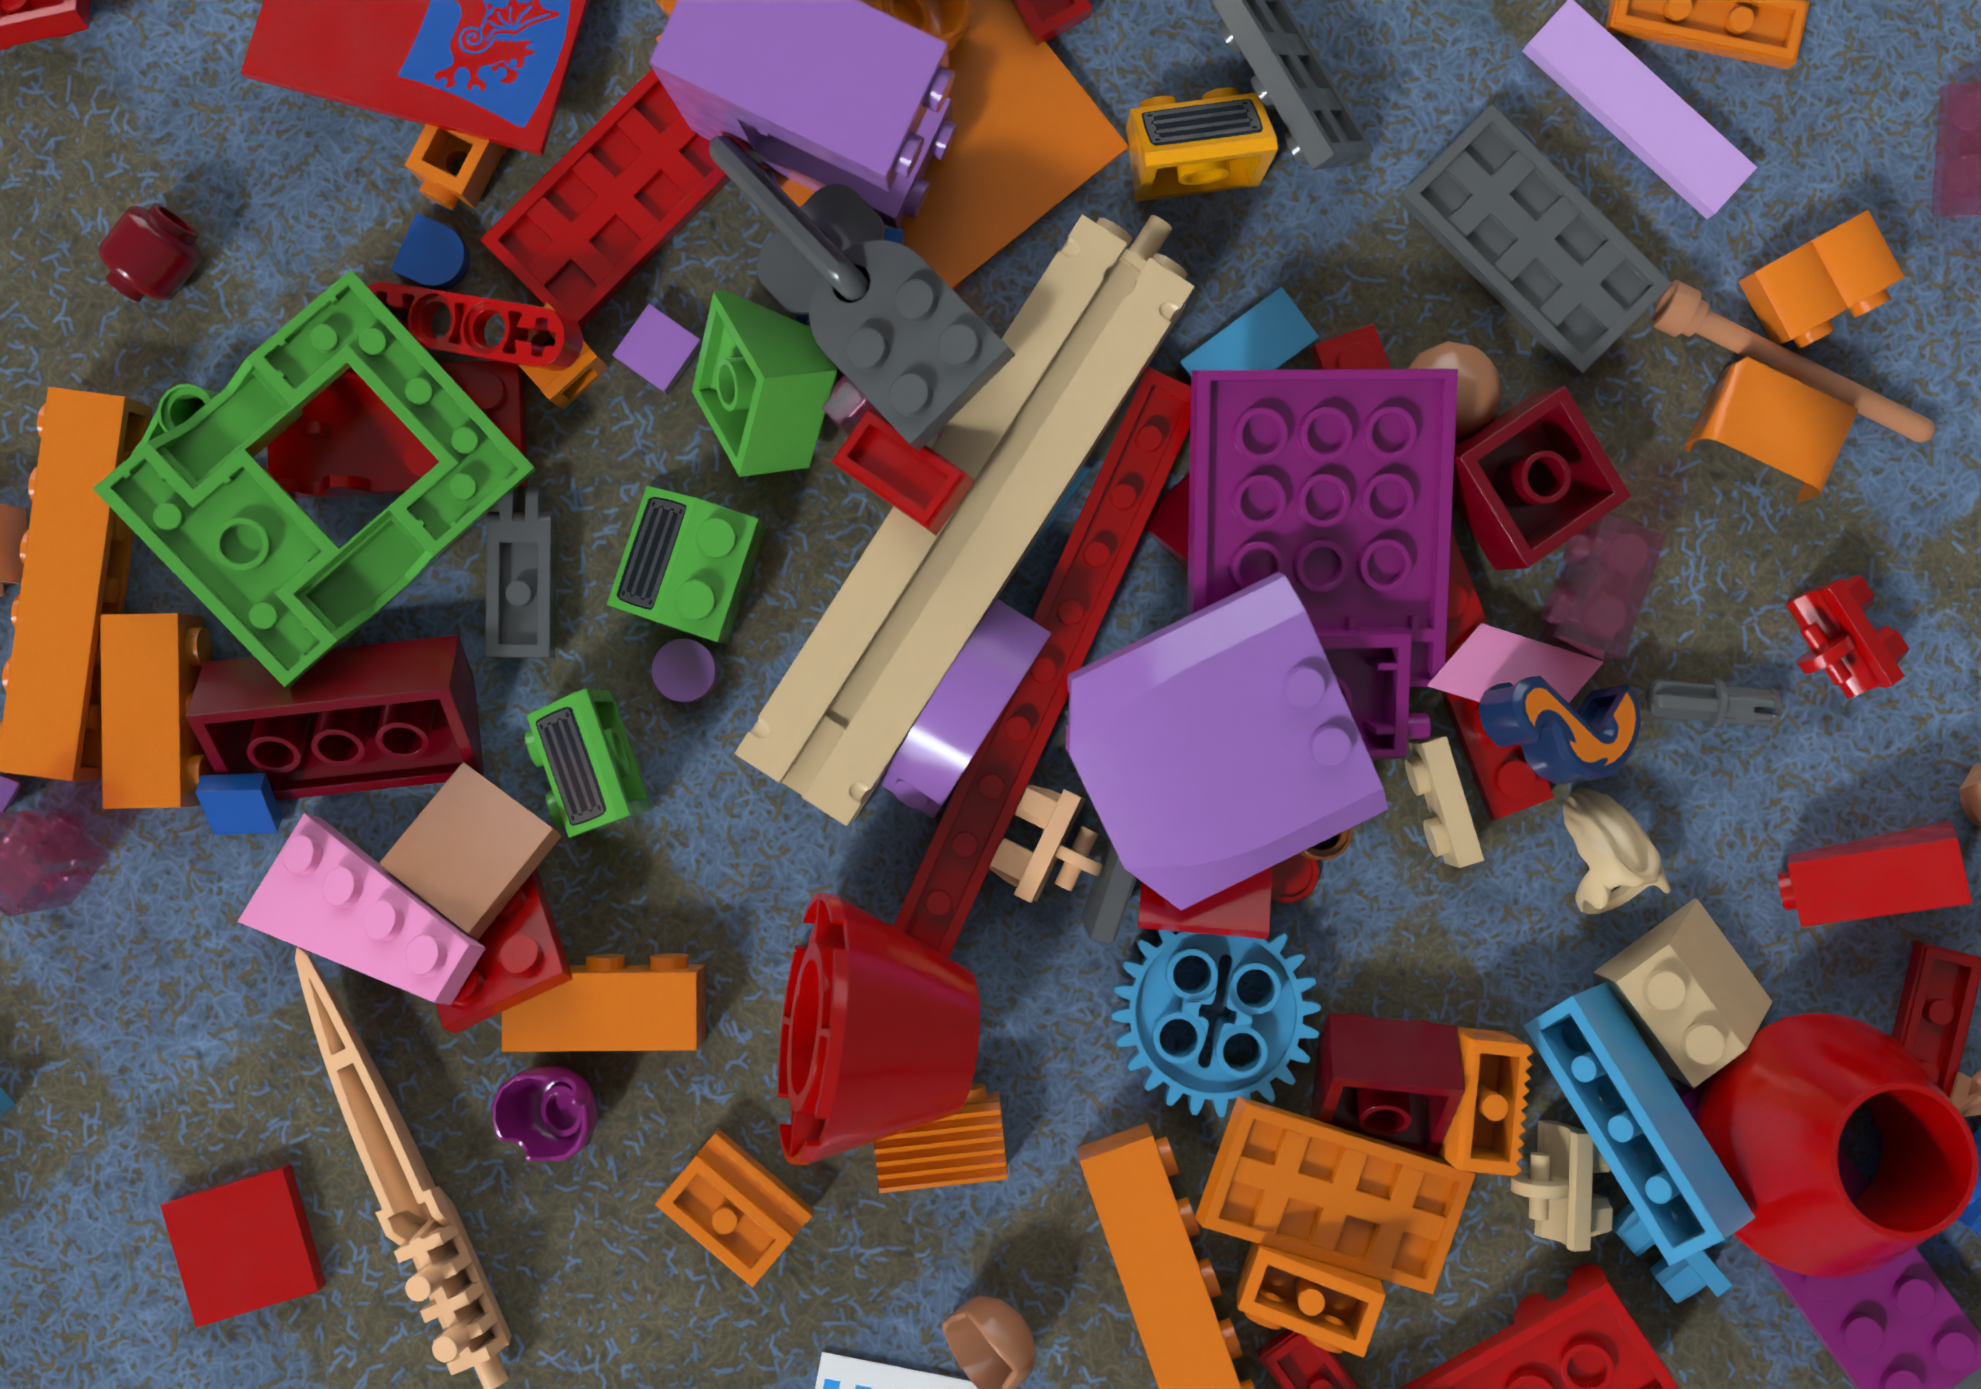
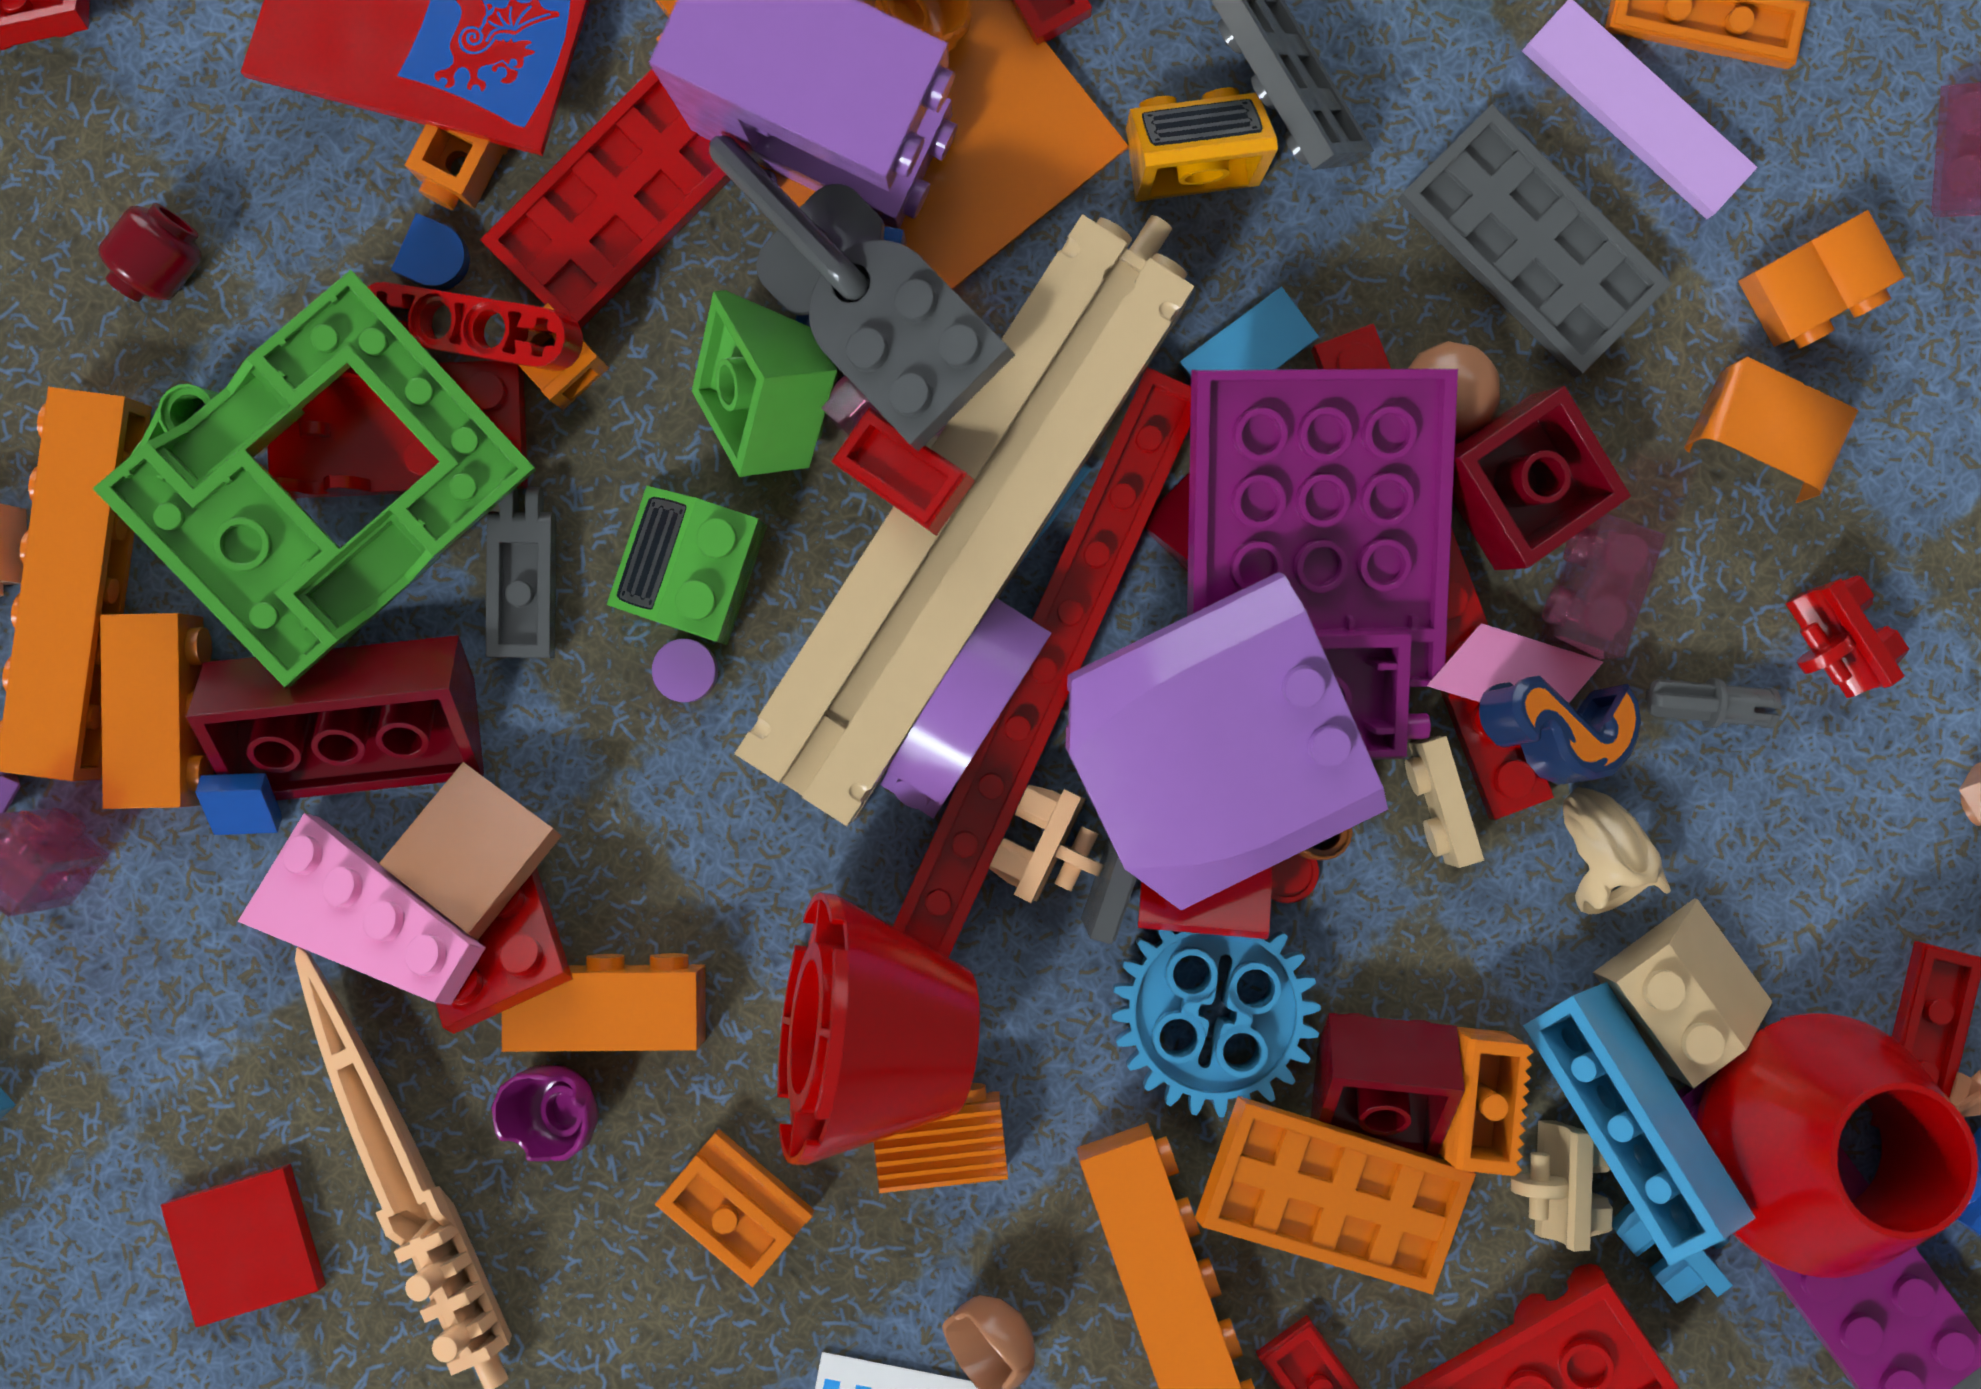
(586, 761): bright green slope -> none
(658, 349): medium lavender tile -> none
(1310, 1297): orange brick -> none
(1685, 313): nougat piece -> none
(1876, 876): red slope -> none

